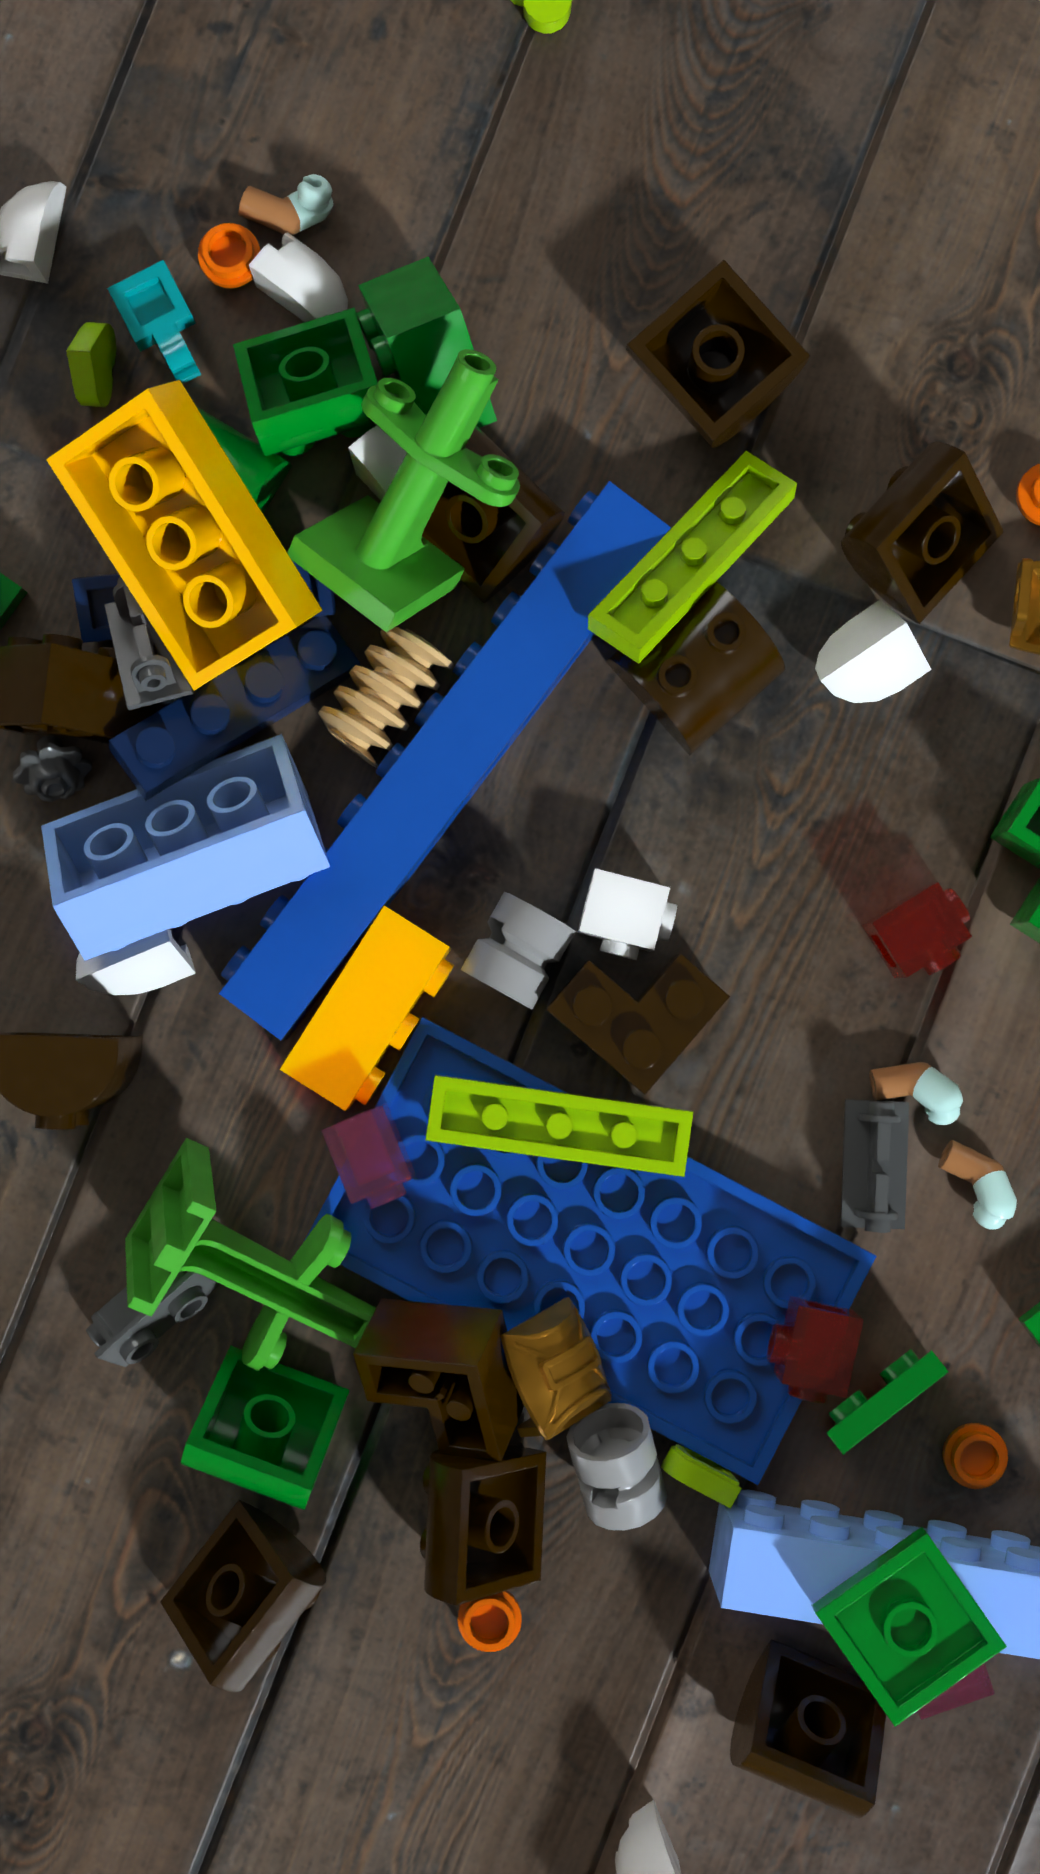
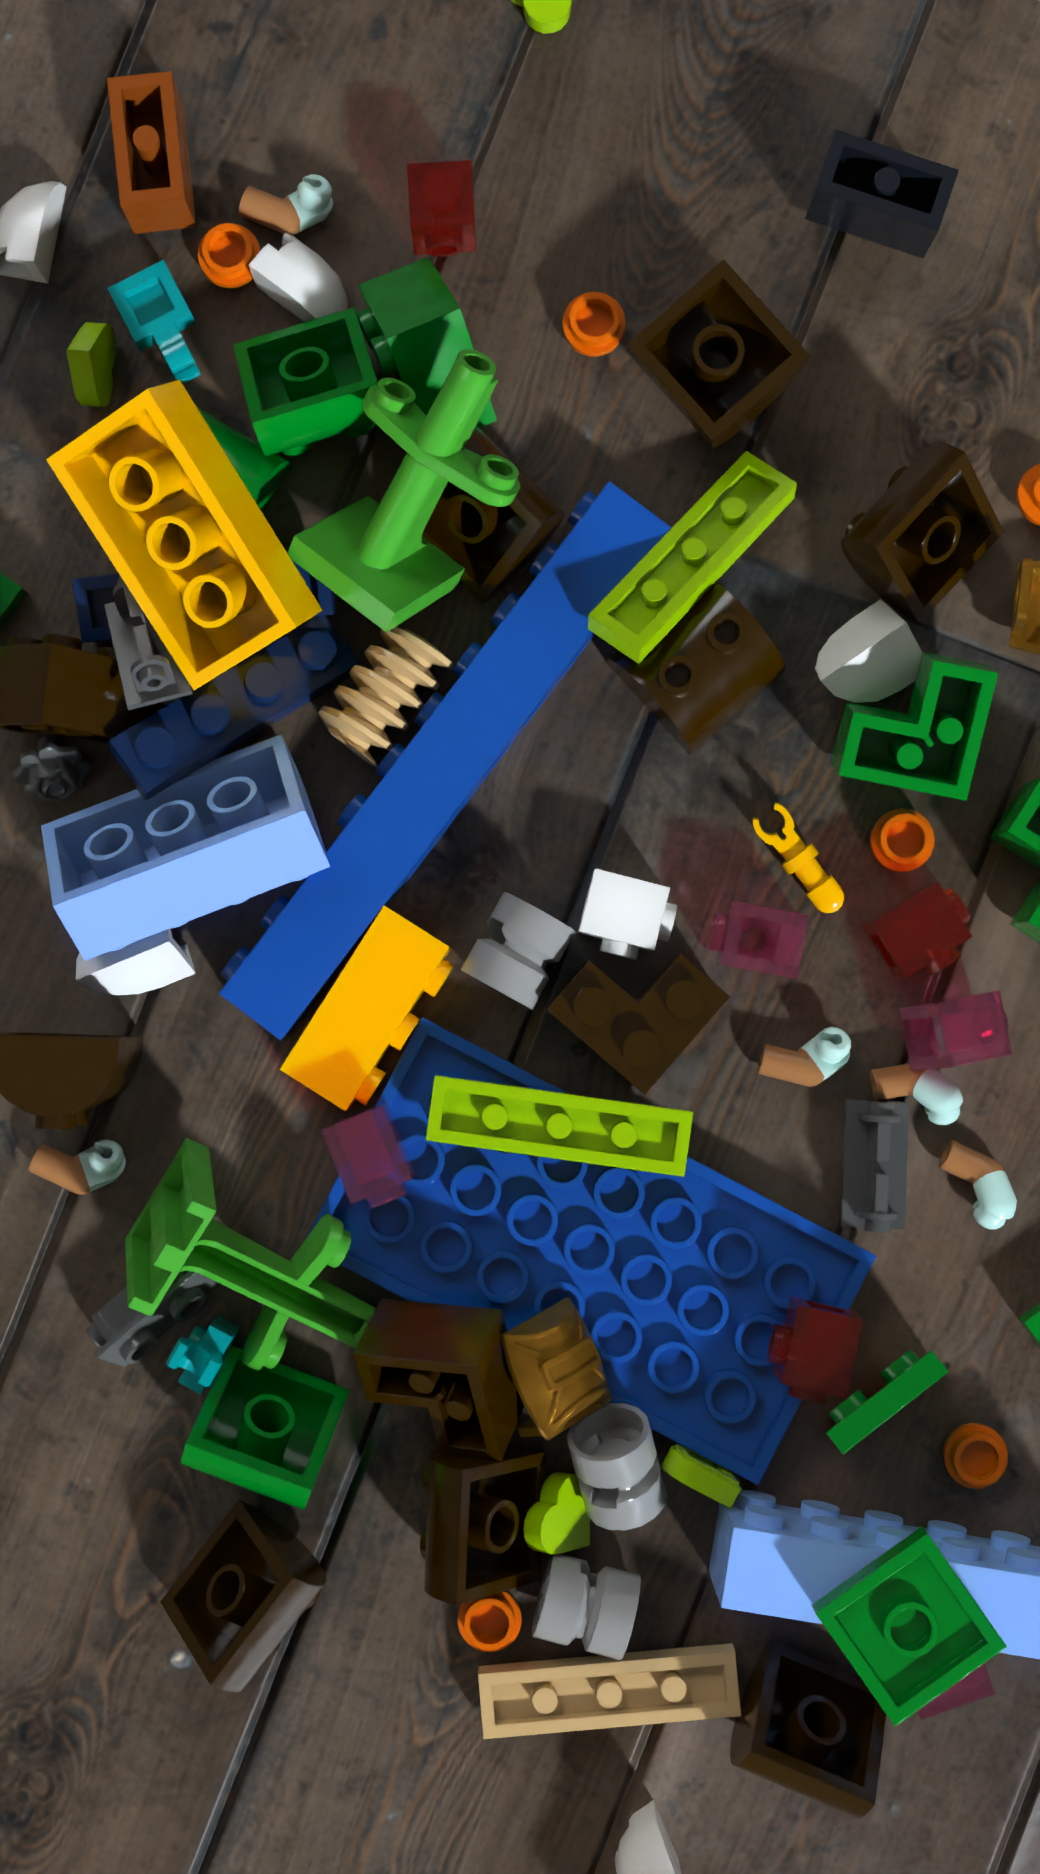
(81, 1172): none -> arm
(151, 152): none -> dark orange brick
(203, 1353): none -> teal plate
(376, 459): white brick -> none
(441, 208): none -> clear red brick
(559, 1518): none -> lime tile
(586, 1606): none -> light grey wheel
(594, 324): none -> orange plate
(609, 1691): none -> tan plate
(782, 935): none -> clear pink brick
(800, 859): none -> yellow piece
(811, 1062): none -> arm
(881, 194): none -> black brick
(902, 840): none -> orange plate
(931, 745): none -> green brick
(956, 1031): none -> clear pink brick

